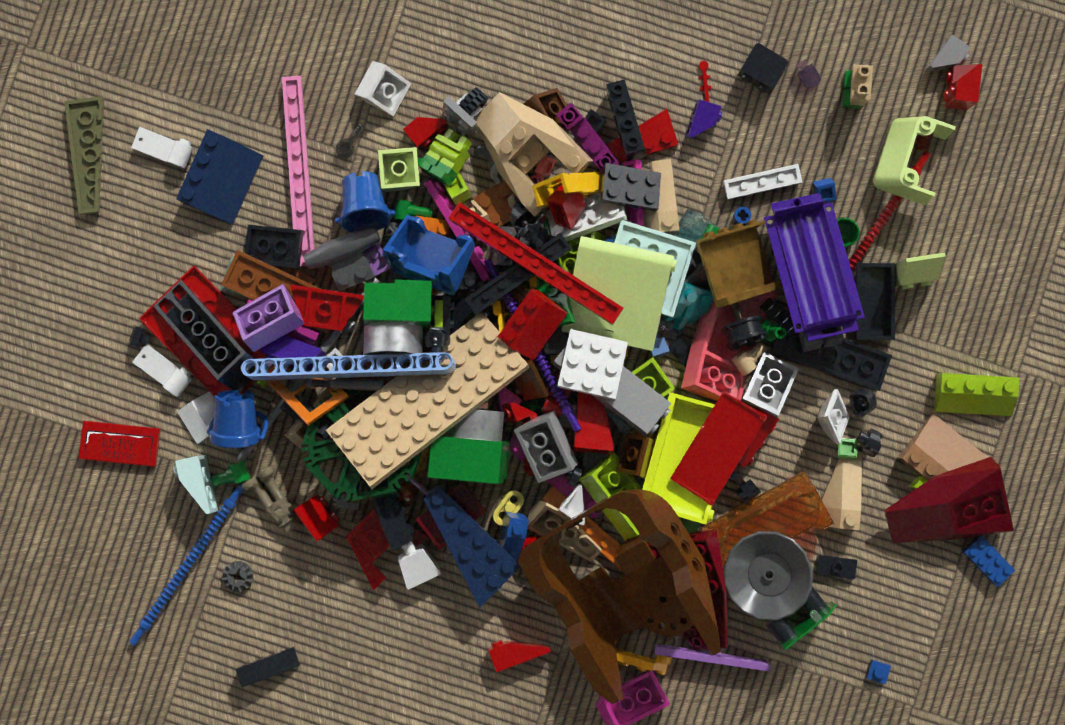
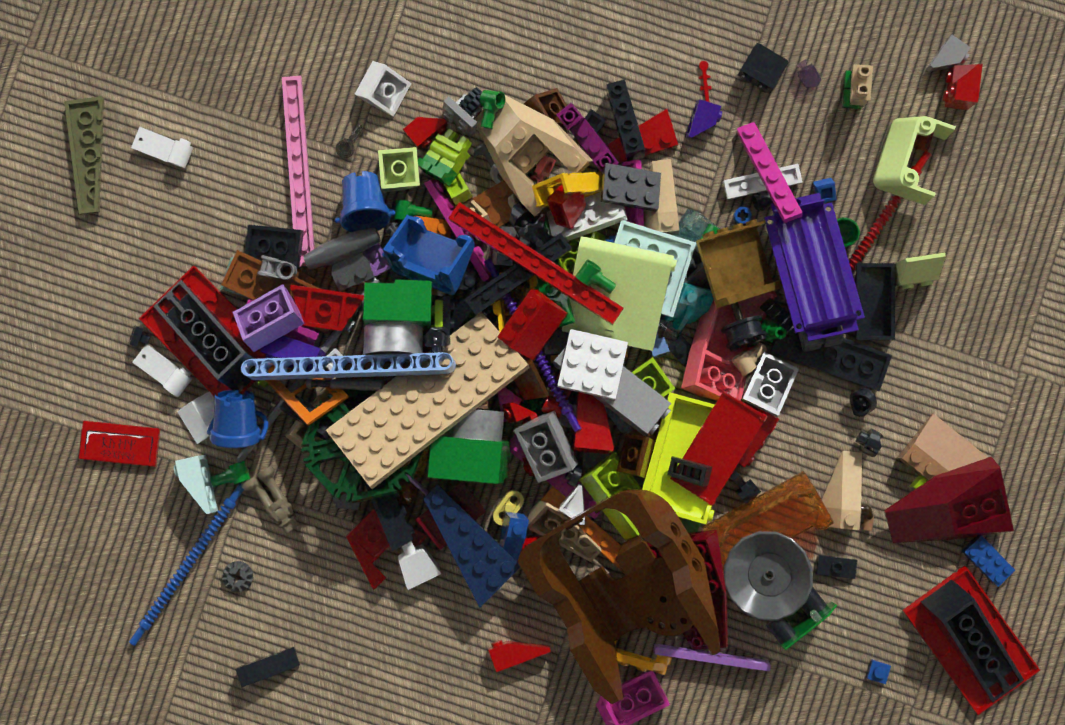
(219, 177): dark blue slope -> none
(274, 268): none -> light grey piece
(317, 517): red slope -> none
(491, 103): none -> green pin
(591, 274): none -> green pin
(705, 475): none -> pearl dark grey slope
(762, 201): none -> black cone
(769, 172): none -> dark pink plate
(833, 417): white slope -> none
(847, 449): bright green tile -> none
(868, 517): none -> arm
(971, 640): none -> piece
(976, 394): lime slope -> none

